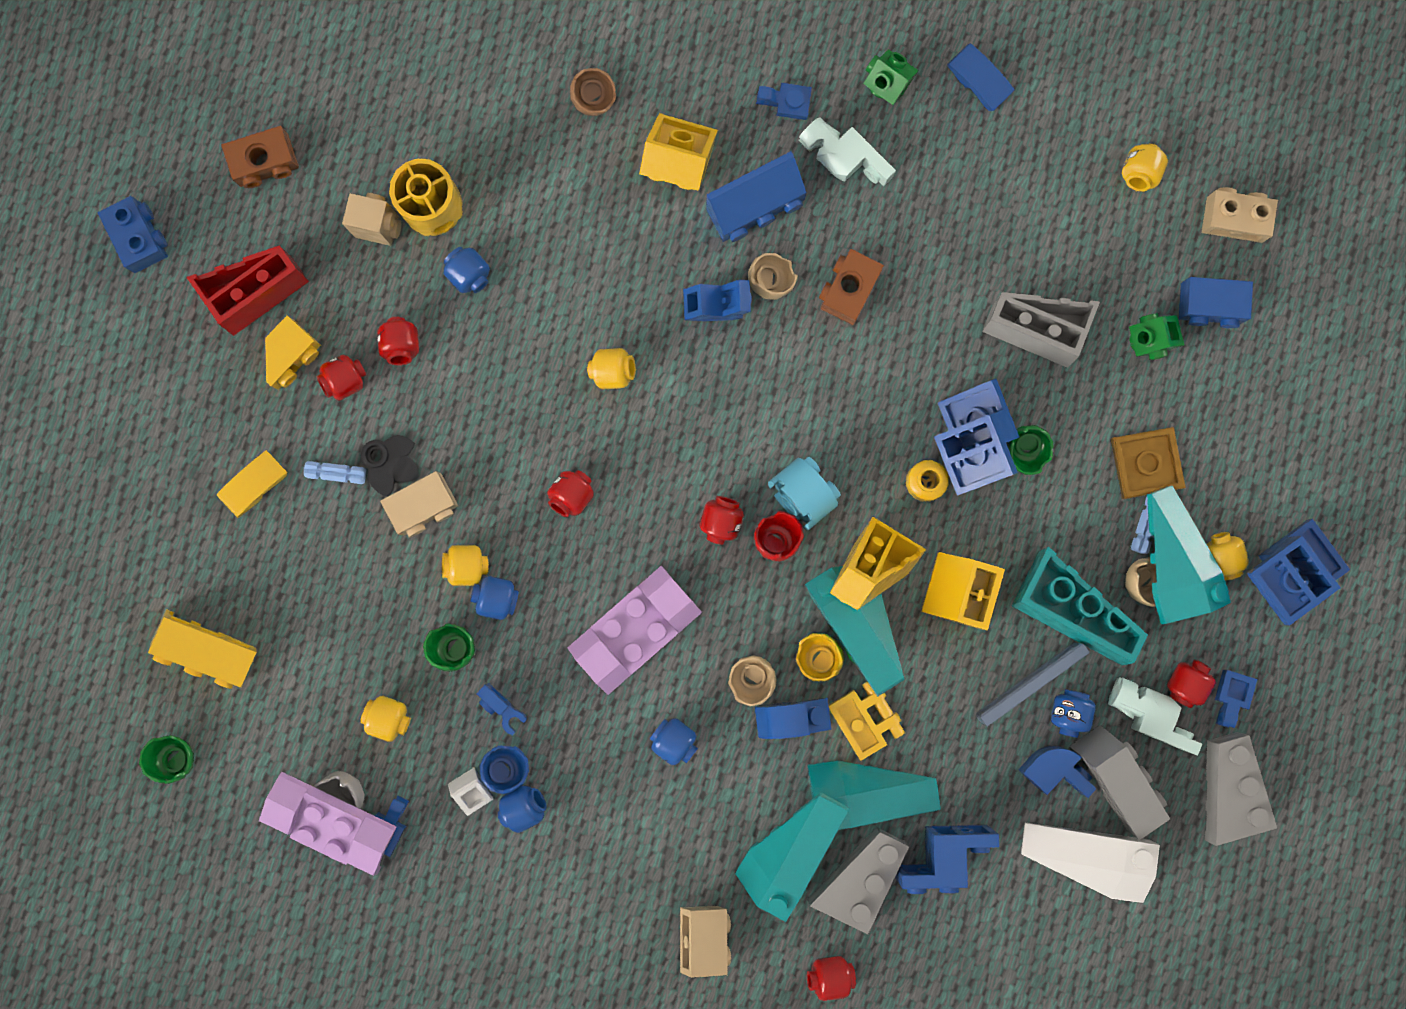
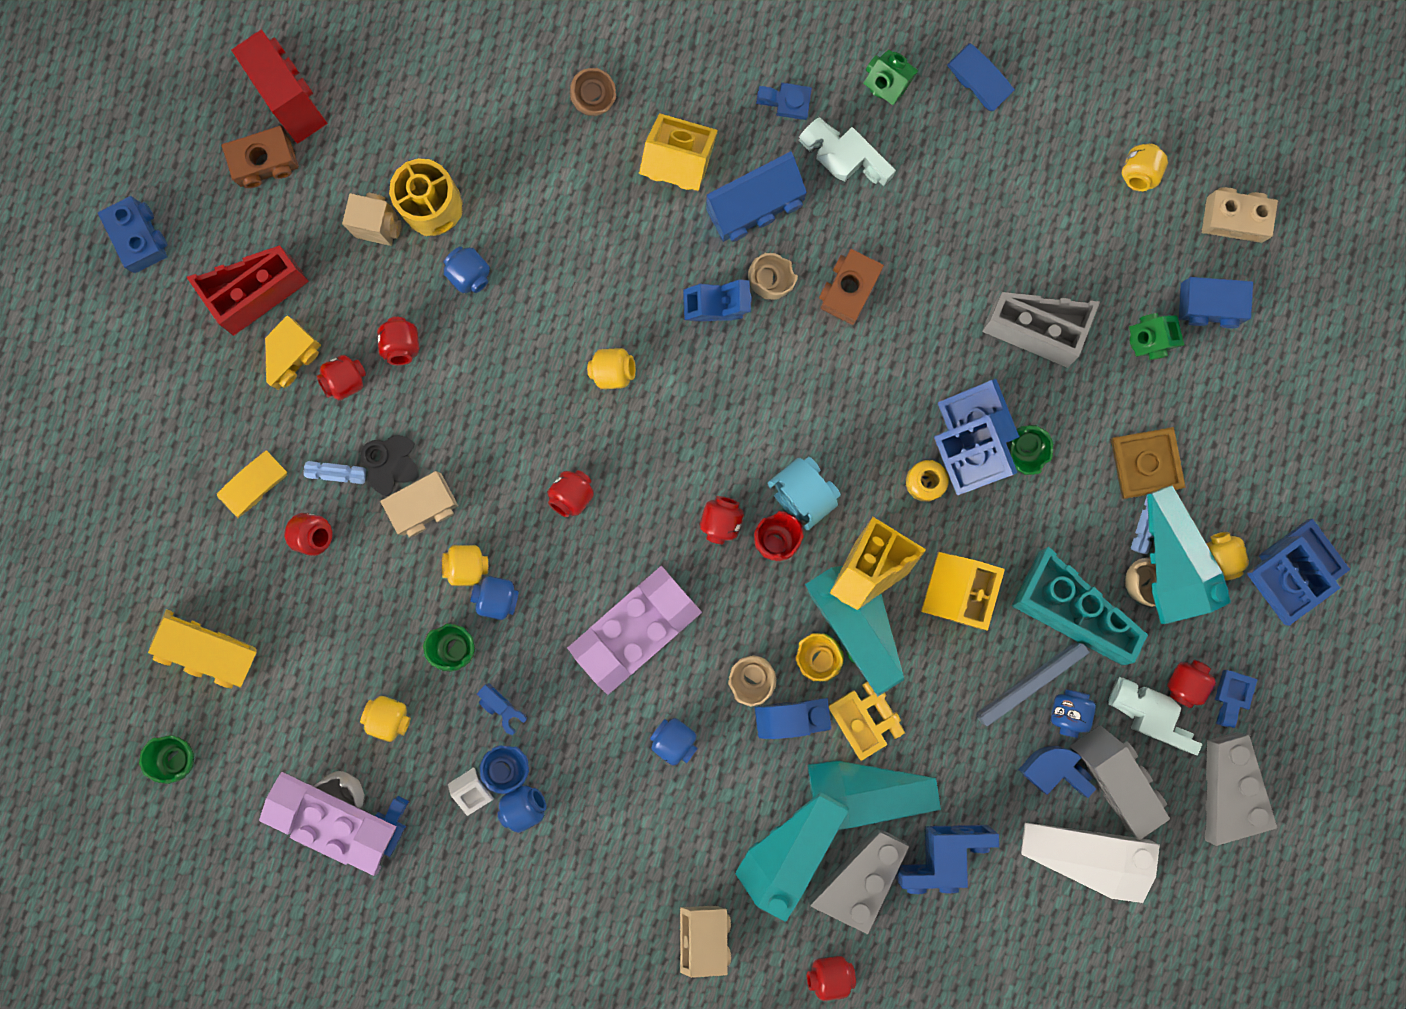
(278, 86): none -> red wedge
(308, 534): none -> red head

